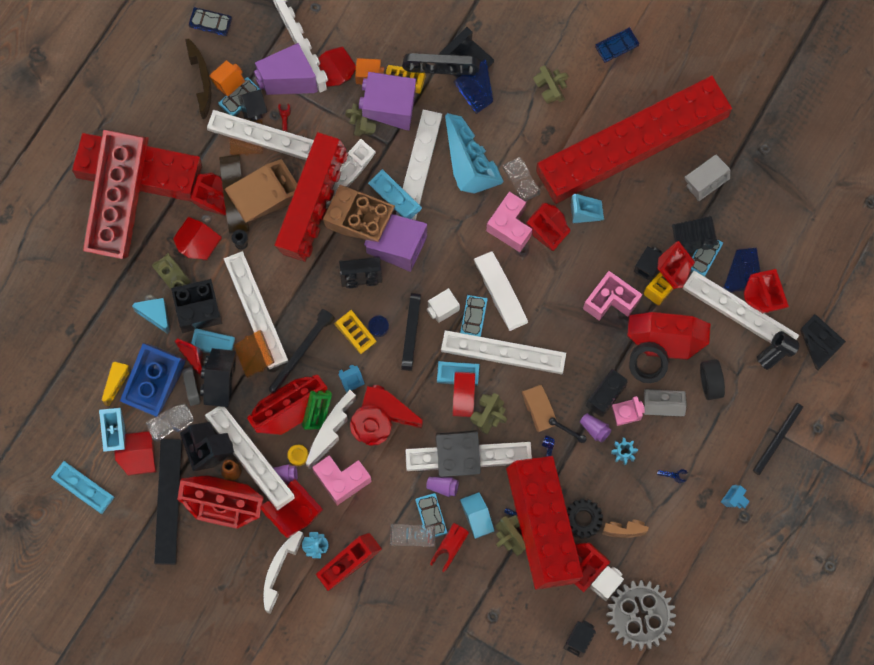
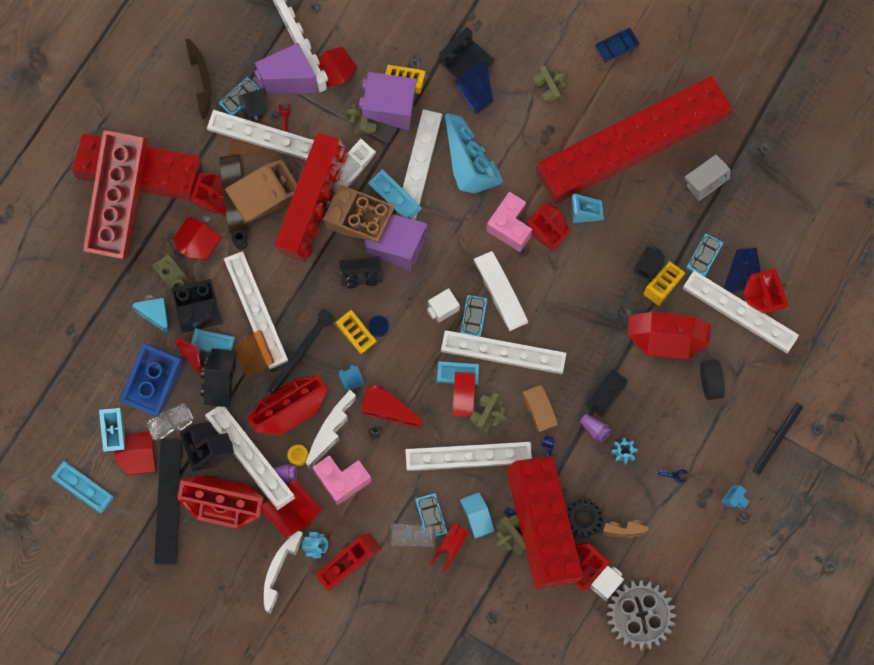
(116, 378): yellow slope -> none
(191, 386): dark grey beam -> none
(210, 21): tile -> none
(227, 78): orange brick -> none
(232, 474): dark orange cone -> none
(313, 409): green tile -> none
(364, 66): orange brick -> none
(370, 425): red tile -> none
(411, 332): black beam -> none
(418, 64): black beam -> none
(443, 485): medium lavender cone -> none
(458, 453): black bracket -> none
(521, 180): clear slope -> none
(580, 638): black brick -> none
(581, 438): black hinge -> none
(612, 292): bright pink brick -> none
(628, 411): bright pink bracket -> none
(644, 377): black tyre -> none
(664, 402): light grey slope -> none
(675, 265): red slope -> none
(696, 234): black brick -> none
(781, 346): black piece -> none
(820, 341): black wing -> none

